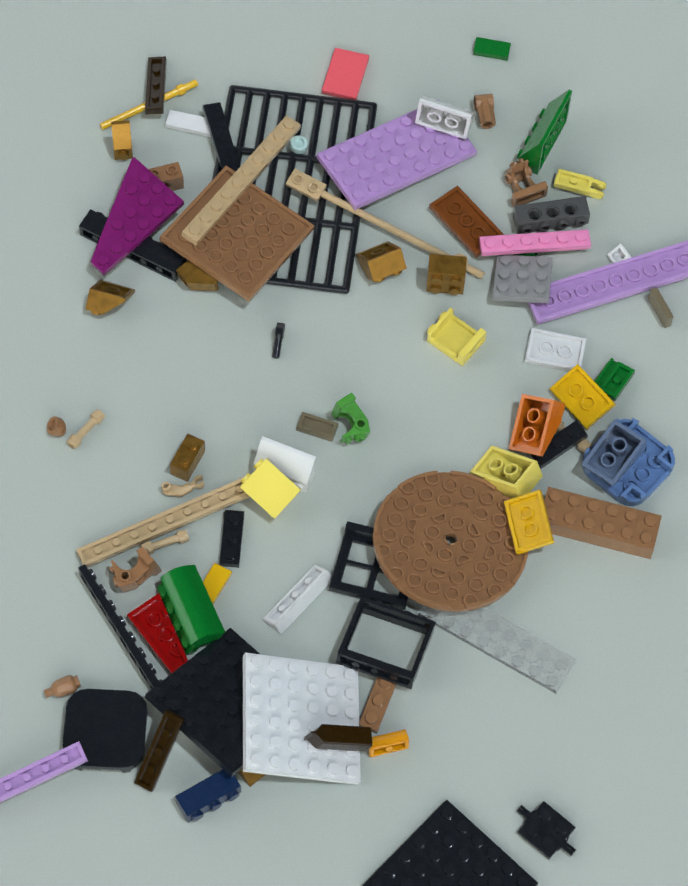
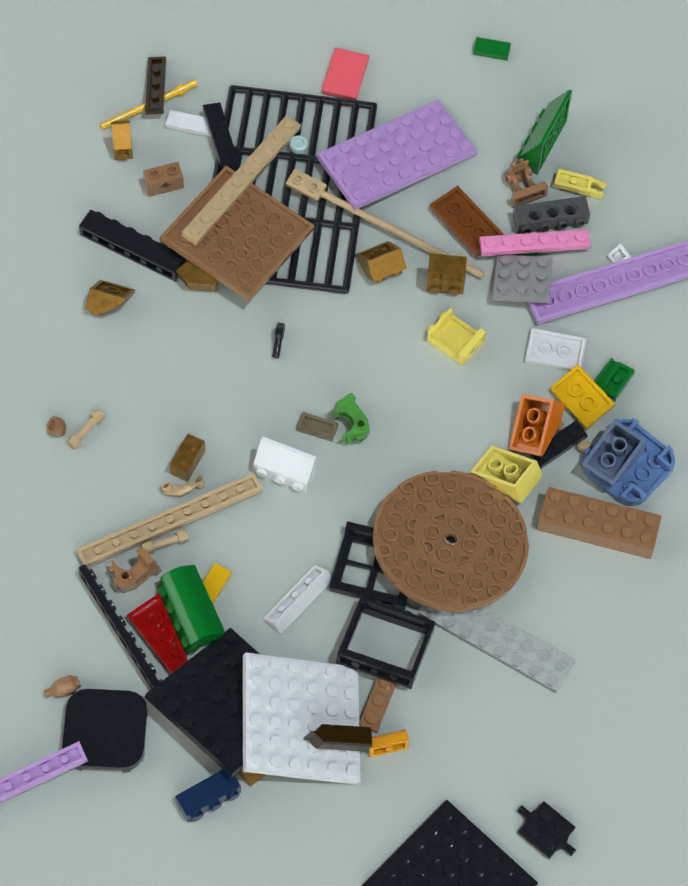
(137, 212): magenta wing -> none
(159, 750): dark brown tile -> none
(232, 538): black plate -> none
(269, 487): light yellow panel -> none
(444, 117): white slope -> none
(484, 106): medium nougat piece -> none
(529, 522): yellow tile -> none
(660, 307): dark tan tile -> none

